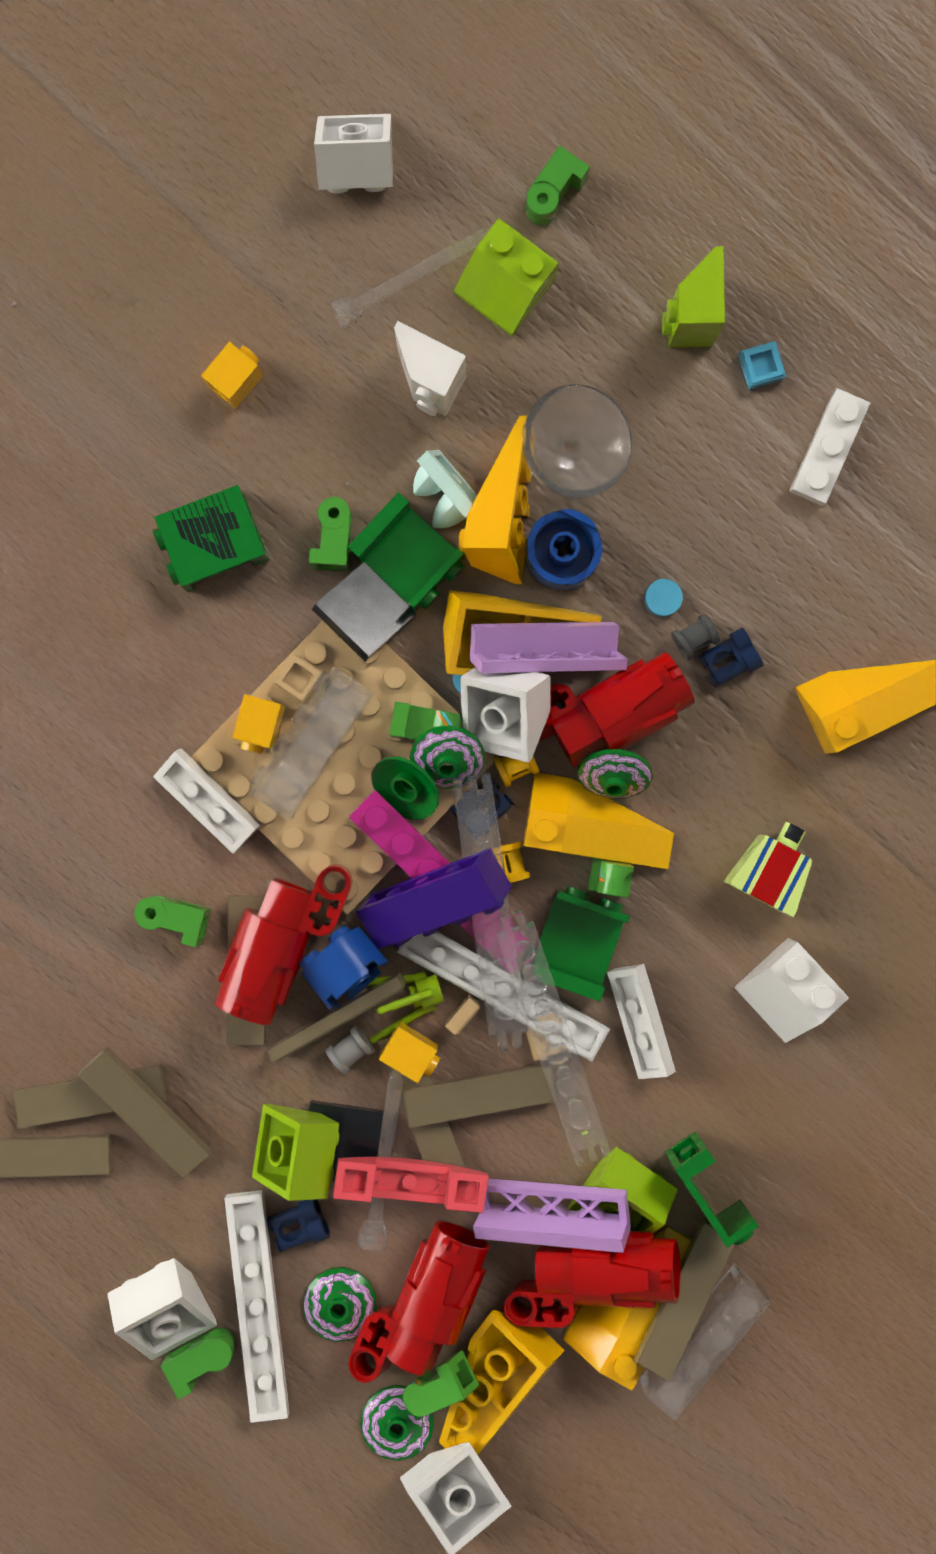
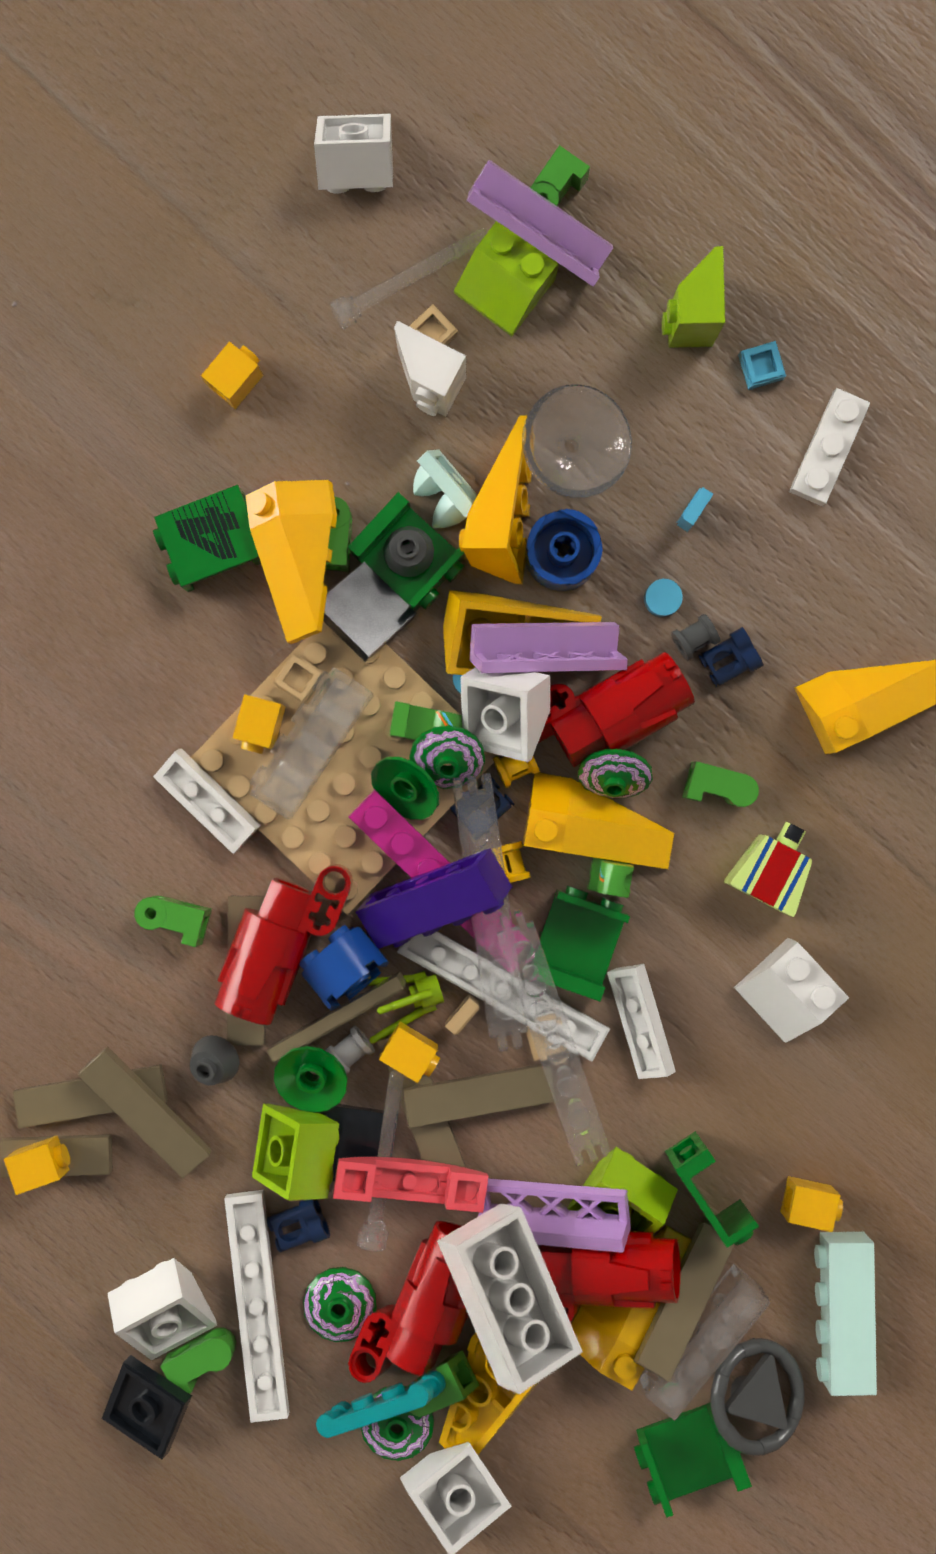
(37, 1164): none -> yellow brick
(146, 1407): none -> black tile
(214, 1060): none -> dark grey cone
(292, 540): none -> yellow wedge
(305, 1089): none -> green dish
(369, 1410): none -> teal plate
(397, 554): none -> dark grey cone
(435, 326): none -> tan tile
(510, 1297): none -> white brick
(539, 222): none -> lavender fence
(687, 1456): none -> green panel
(694, 509): none -> medium azure tile
(732, 786): none -> bright green leg
(758, 1396): none -> dark grey piece
(811, 1204): none -> yellow brick
(847, 1313): none -> light aqua brick

